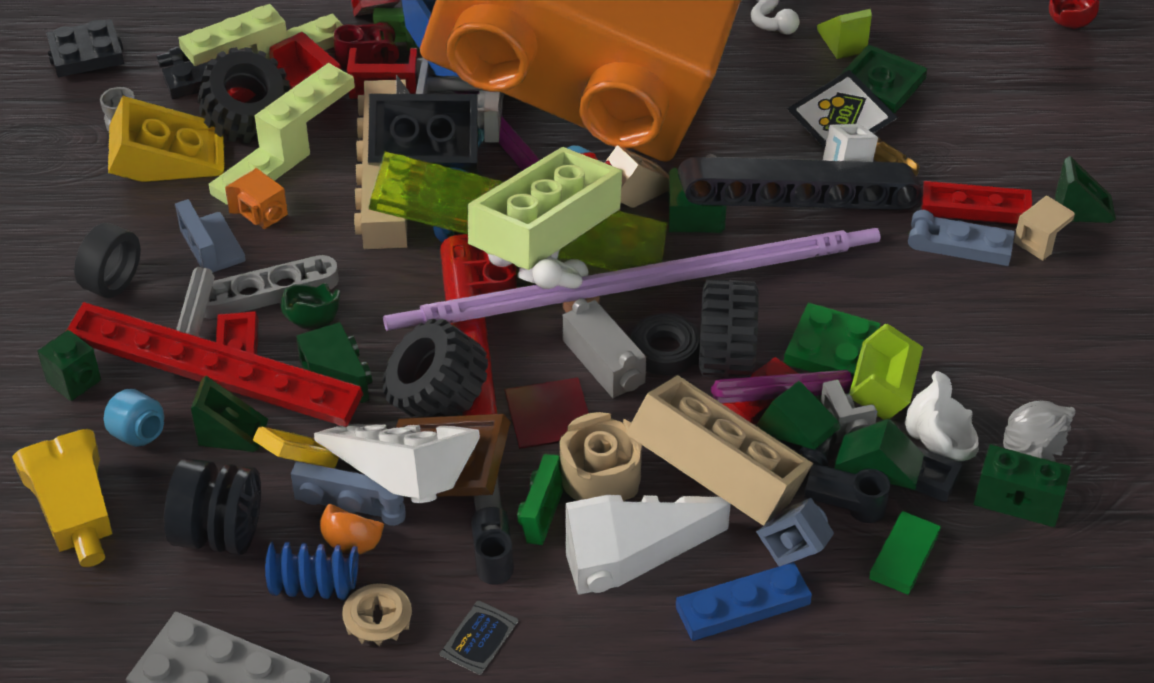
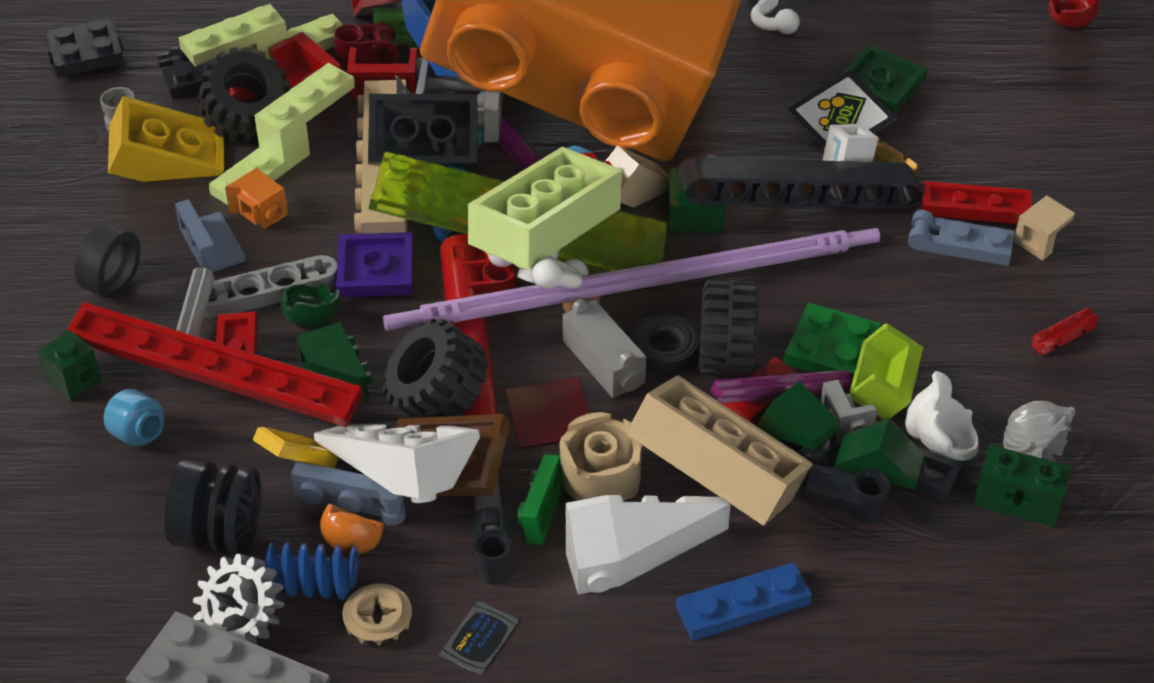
(68, 490): yellow piece -> none
(224, 419): dark green slope -> none
(251, 586): none -> light grey gear
(375, 264): none -> dark purple plate
(796, 532): sand blue slope -> none
(847, 33): lime slope -> none
(905, 552): green tile -> none
(1064, 331): none -> red axle
(1083, 195): dark green slope -> none

